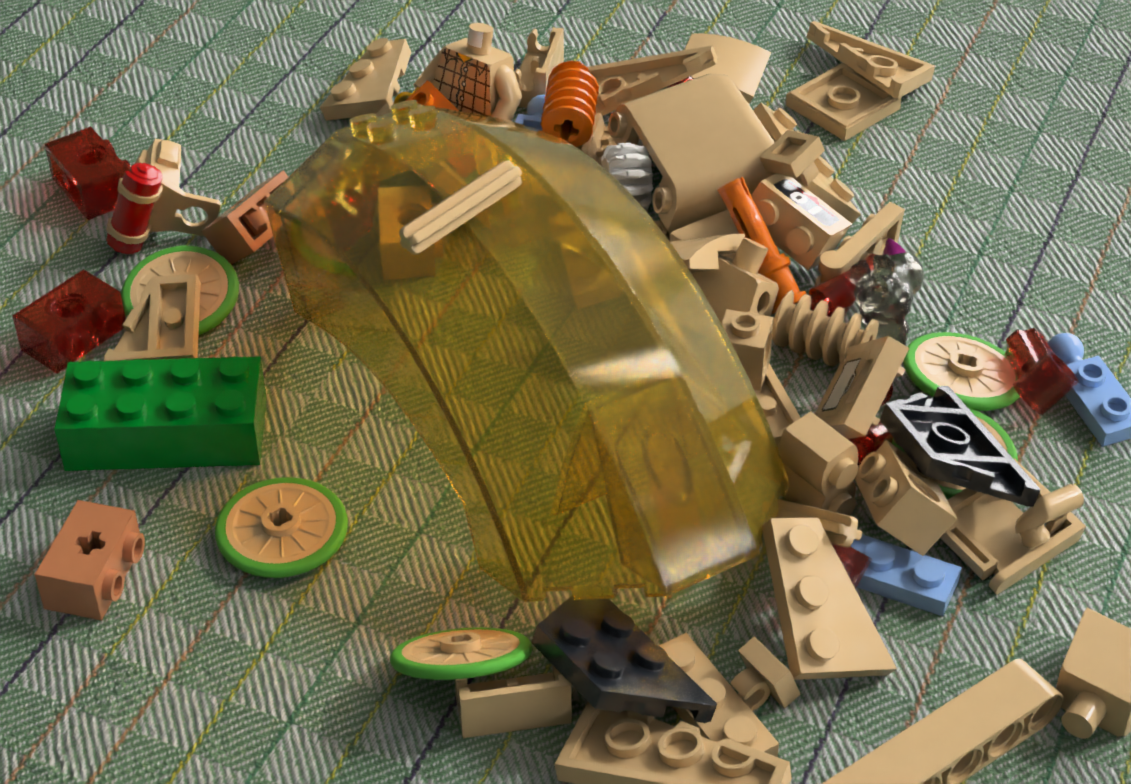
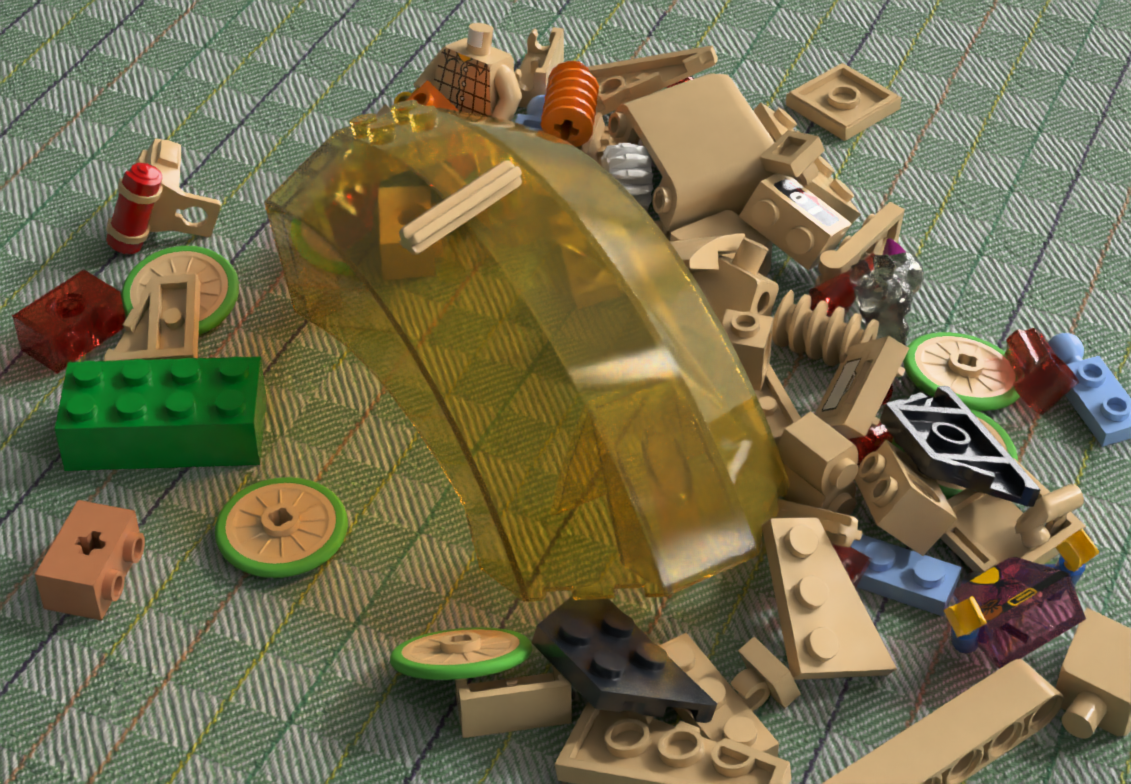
(87, 171): clear red brick -> none
(245, 224): nougat brick -> none
(369, 81): tan wing -> none
(736, 58): tan slope -> none
(750, 222): orange pin -> none
(882, 66): tan wing -> none
(1020, 603): none -> clear pink torso

